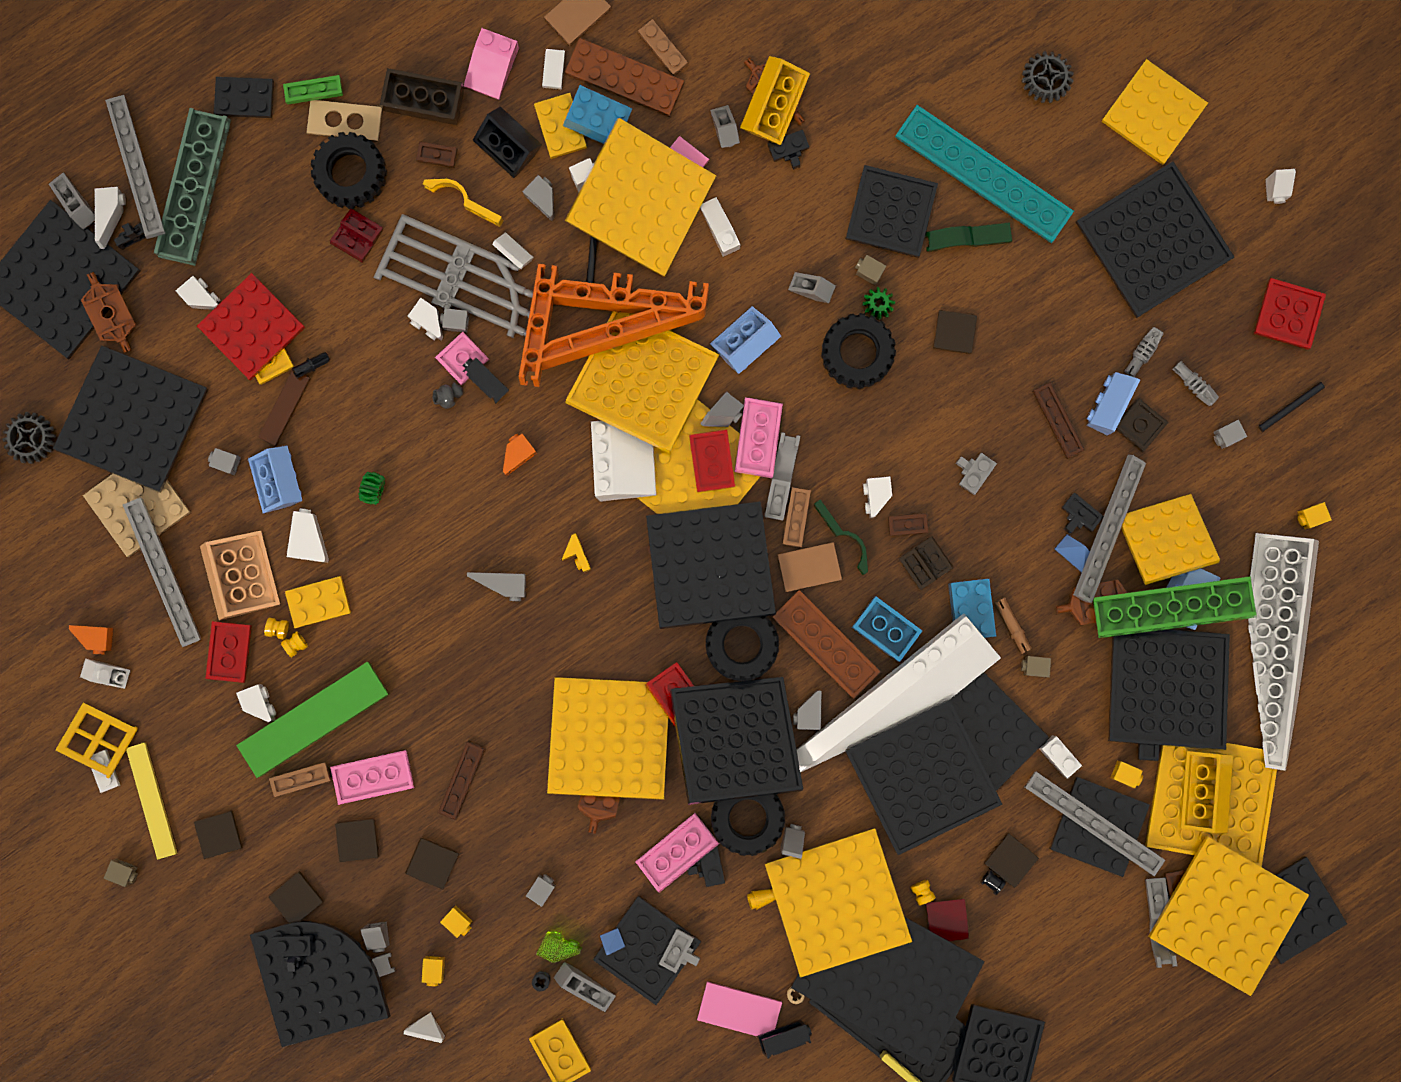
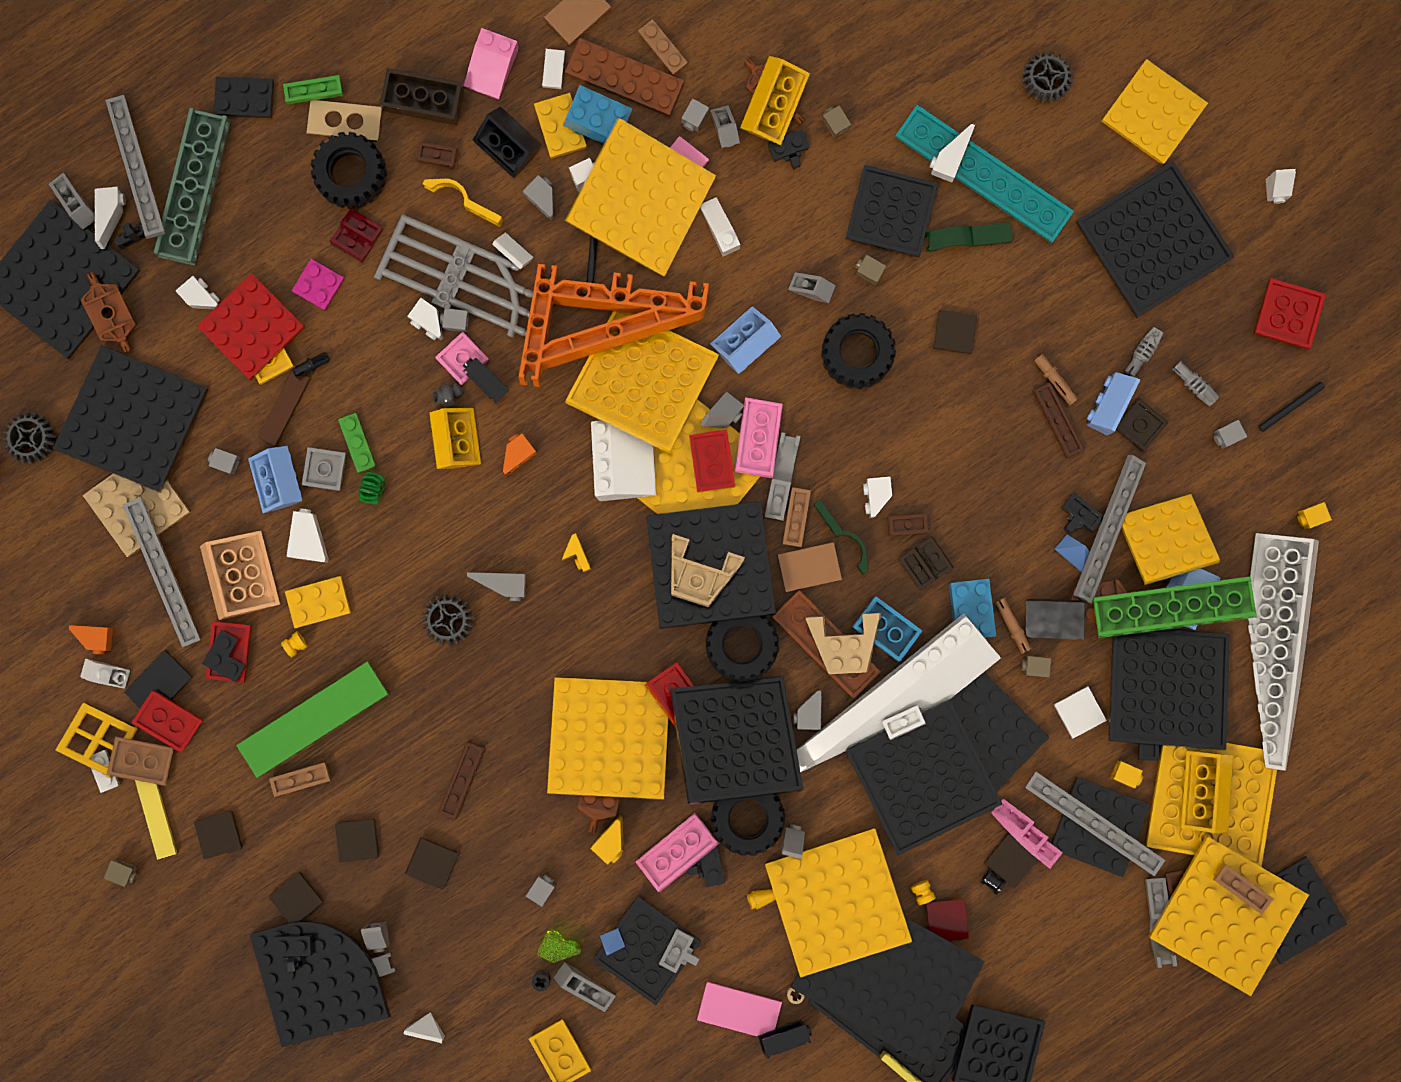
(140, 761): none -> medium nougat tile
(163, 676): none -> black tile
(167, 721): none -> red plate
(220, 659): none -> black plate
(255, 702): white slope -> none
(276, 628): yellow wheel -> none
(318, 284): none -> dark pink plate
(324, 469): none -> light grey plate
(357, 443): none -> bright green plate
(372, 777): bright pink tile -> none
(433, 970): yellow brick -> none
(441, 605): none -> dark grey gear
(455, 438): none -> yellow slope
(457, 922): yellow brick -> none
(610, 842): none -> yellow slope
(695, 115): none -> light grey brick
(697, 581): none -> tan wing
(836, 121): none -> dark tan brick
(845, 652): none -> tan wing
(875, 297): green gear -> none
(903, 722): none -> white plate
(949, 159): none -> white slope
(975, 472): light grey hinge -> none
(1026, 834): none -> bright pink slope
(1052, 374): none -> medium nougat pin
(1055, 619): none -> black tile
(1060, 756): white brick -> none
(1079, 712): none -> white tile
(1243, 889): none -> medium nougat plate

